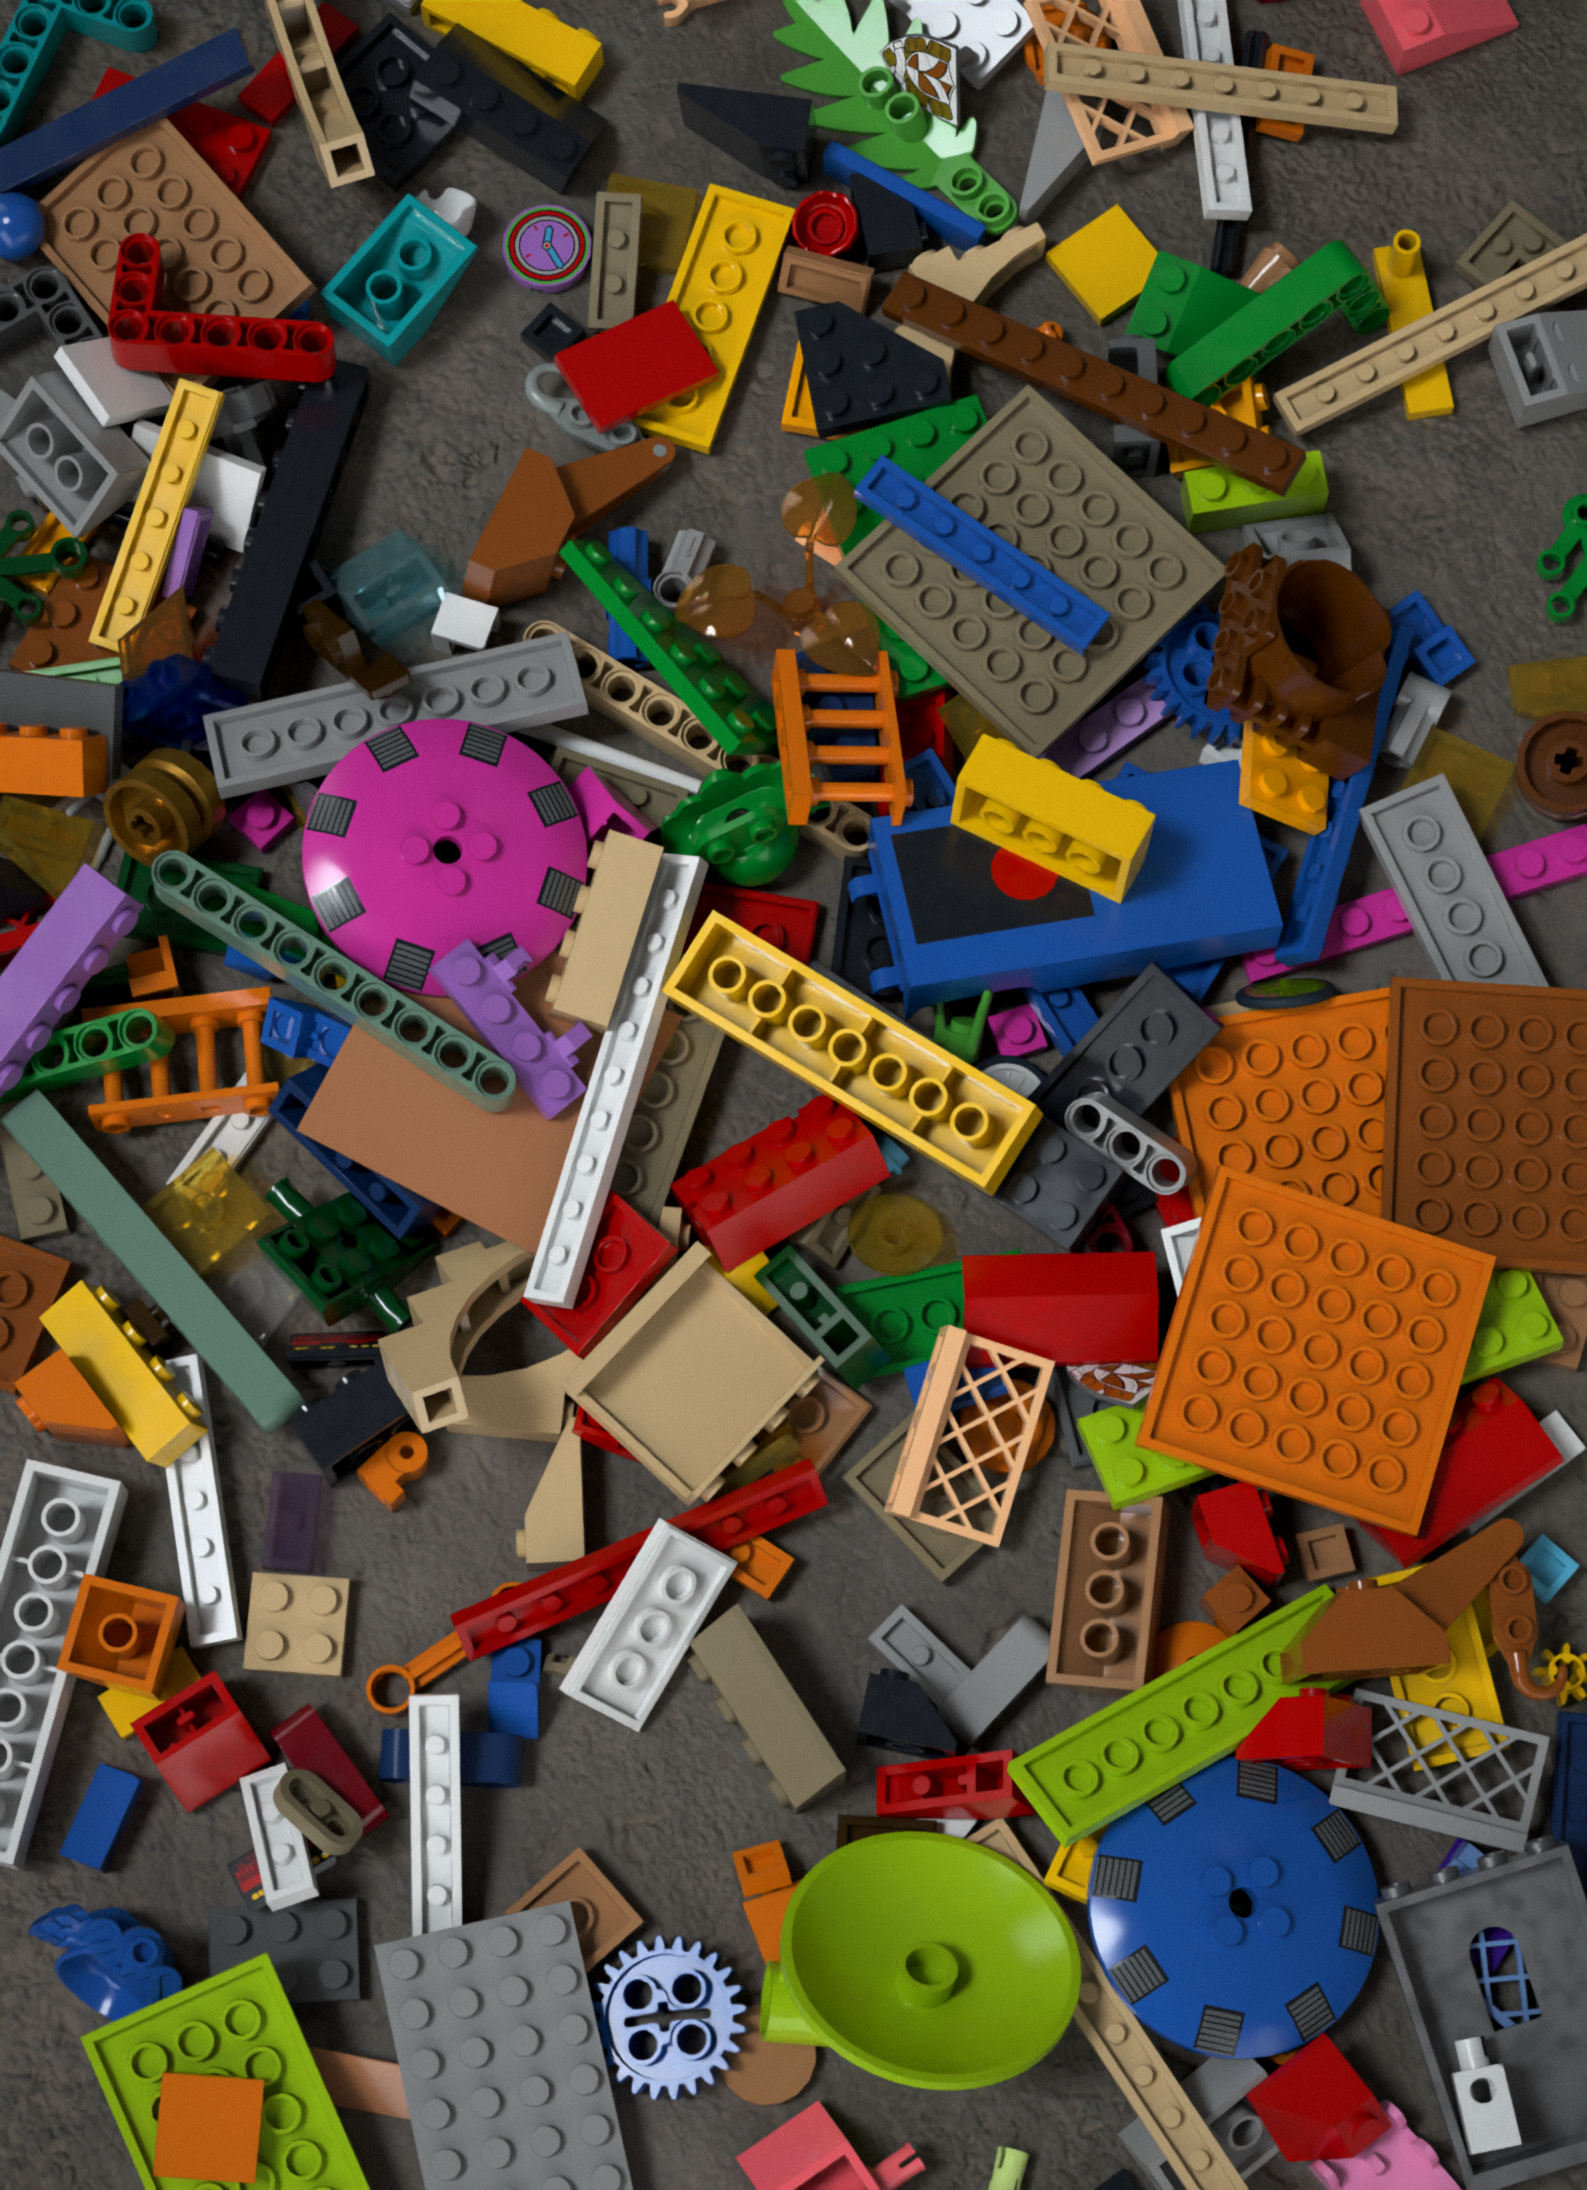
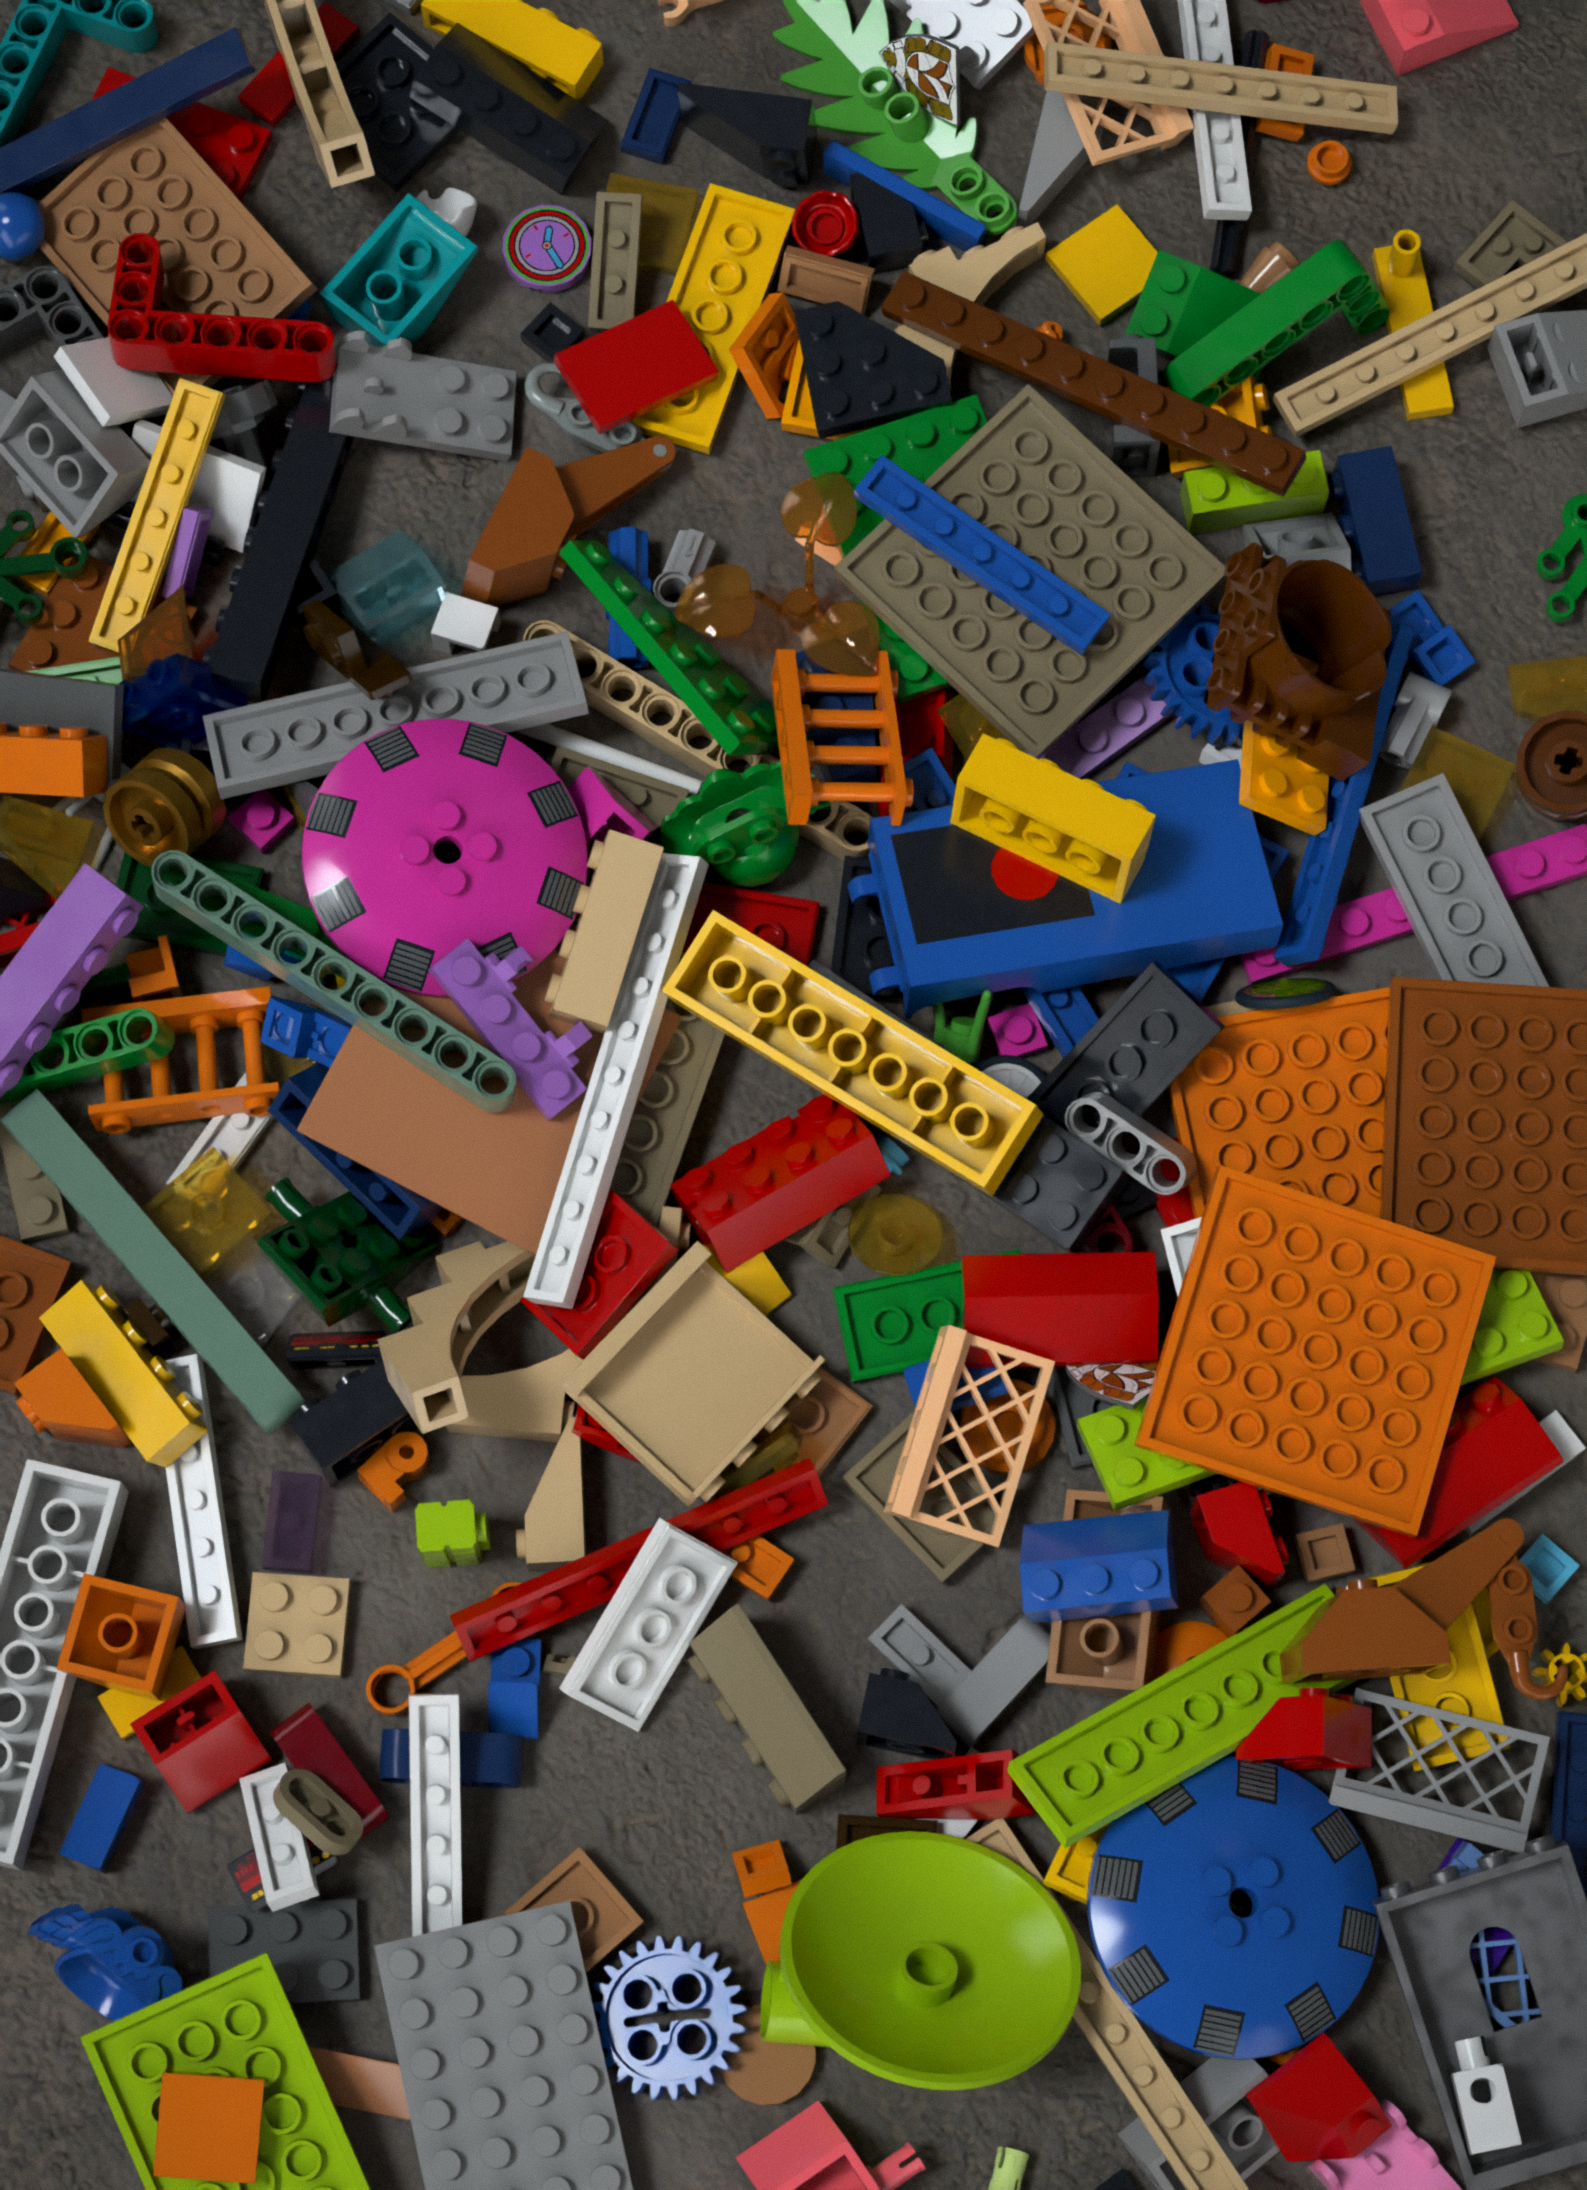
(421, 399): none -> light grey hinge
(451, 1533): none -> lime brick
(654, 118): none -> dark blue tile
(767, 352): none -> orange wing
(822, 1317): dark green slope -> none
(1098, 1567): none -> blue slope
(1329, 163): none -> orange plate
(1376, 520): none -> dark blue brick

